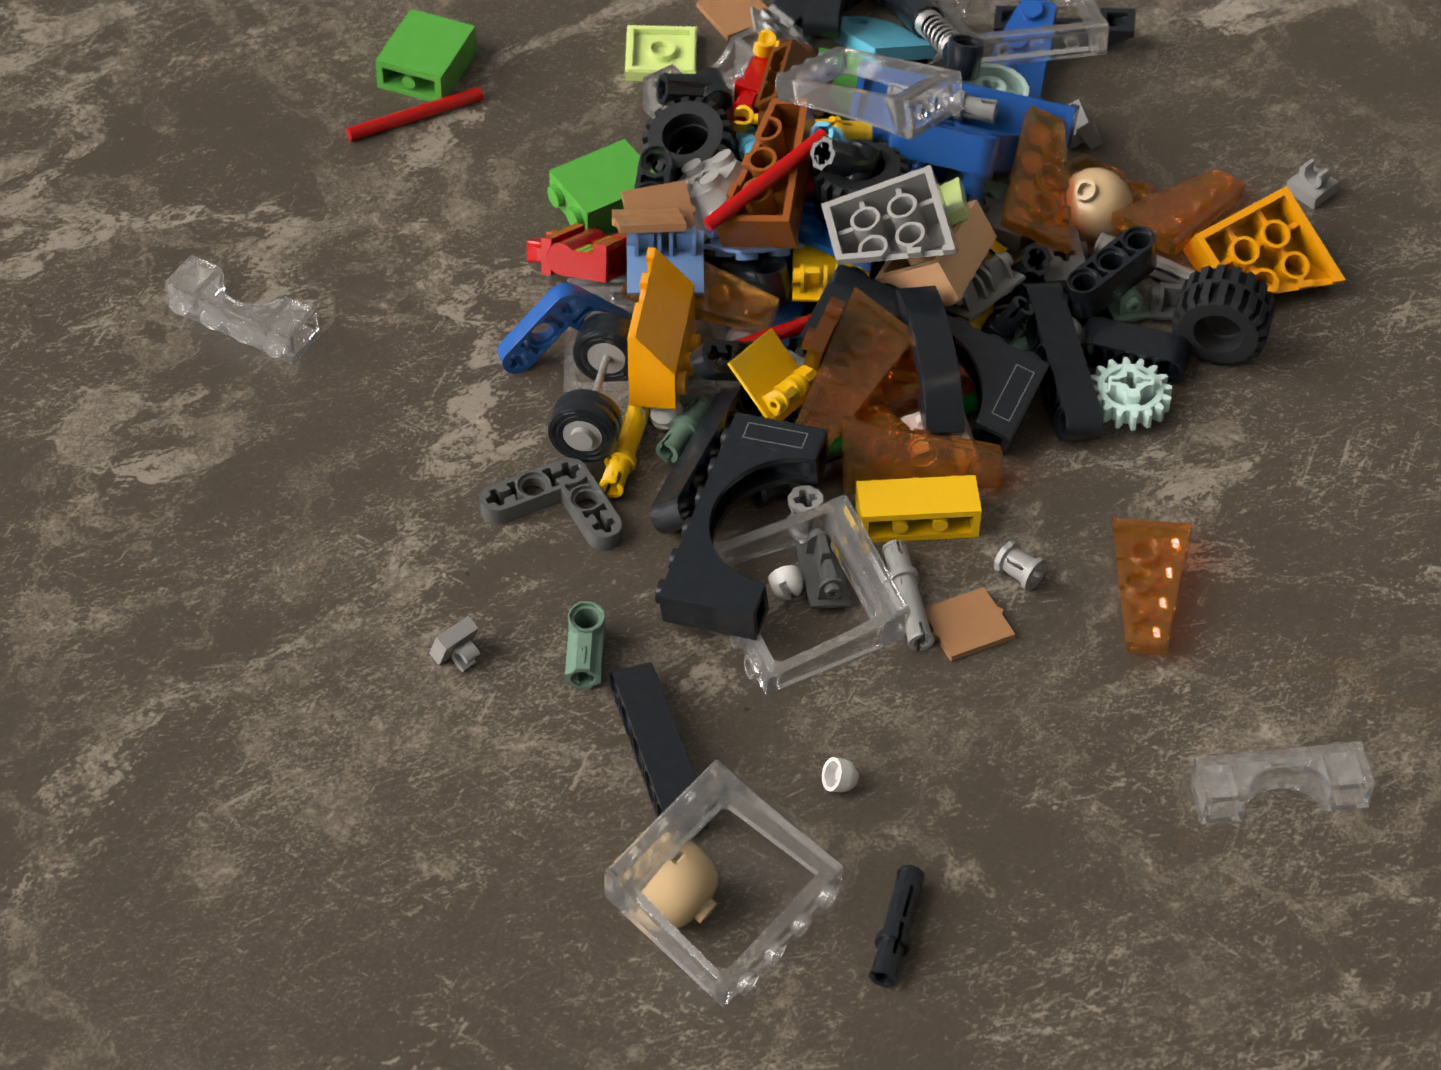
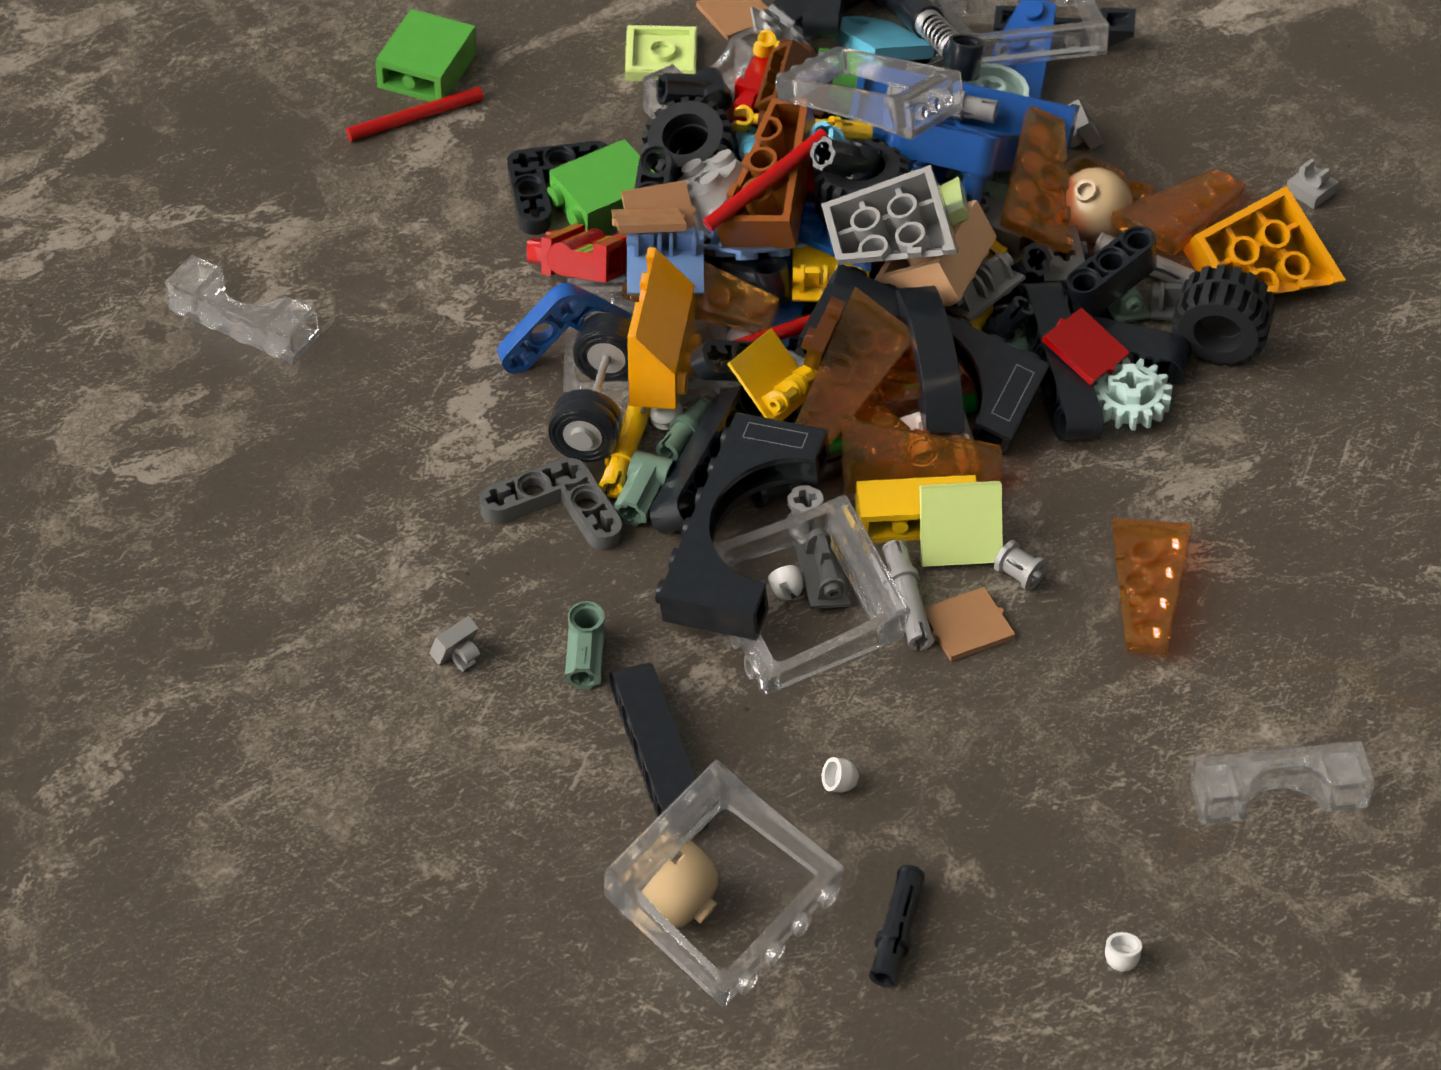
(536, 176): none -> black beam
(644, 481): none -> sand green piece
(960, 523): none -> yellowish green tile
(1085, 346): none -> red piece
(1123, 951): none -> white hinge

